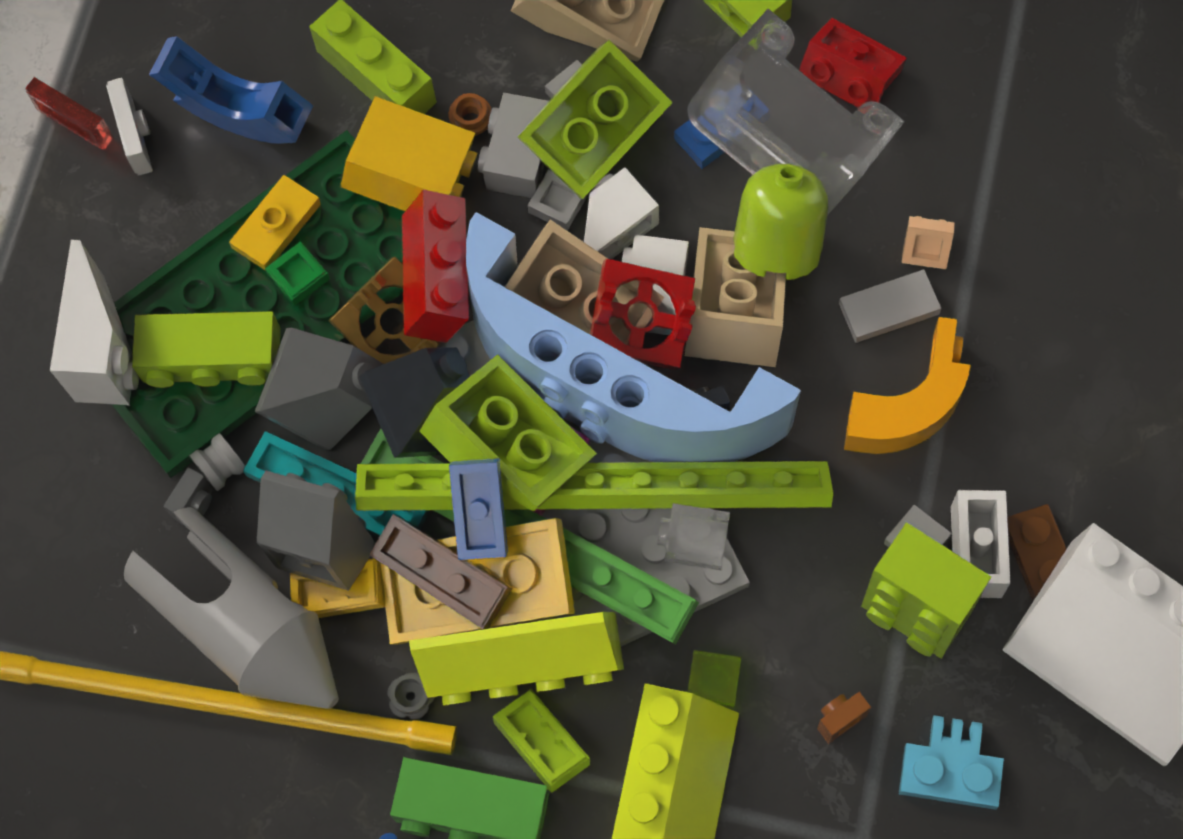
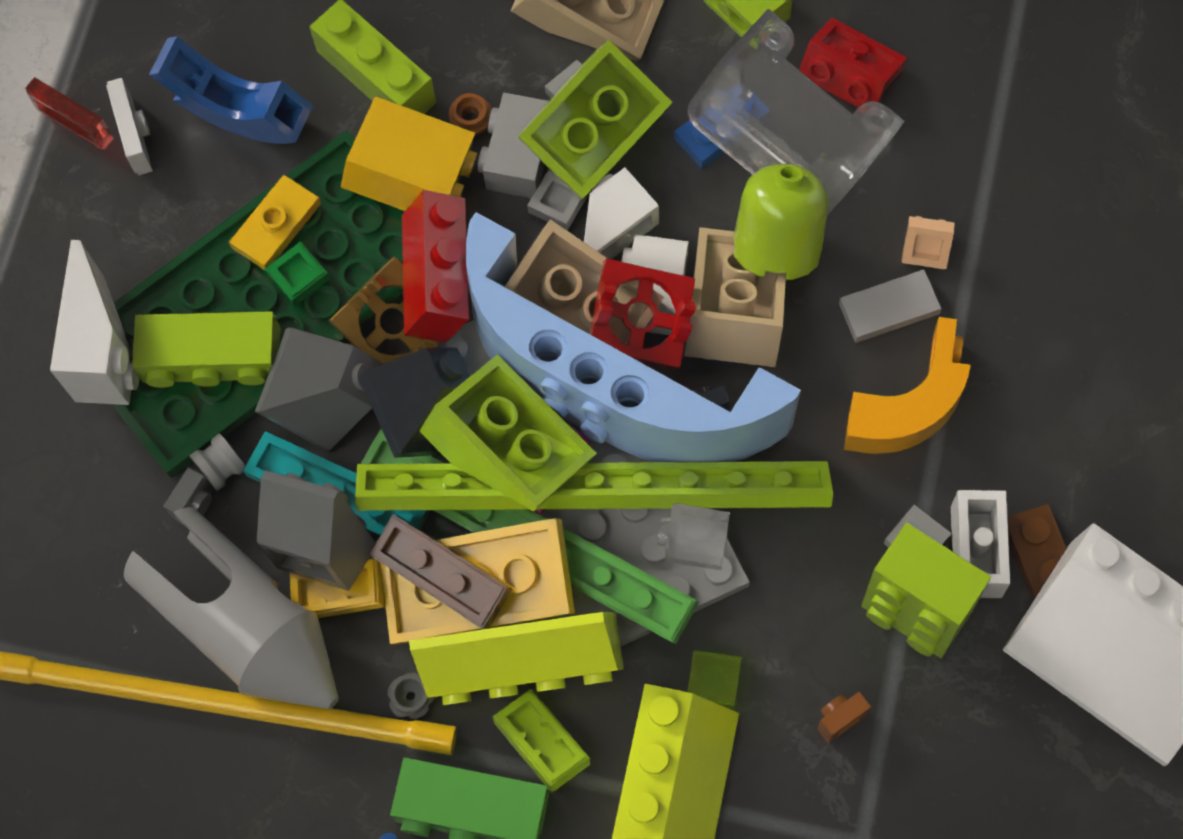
(478, 509): plate -> none
(952, 768): medium azure hinge -> none

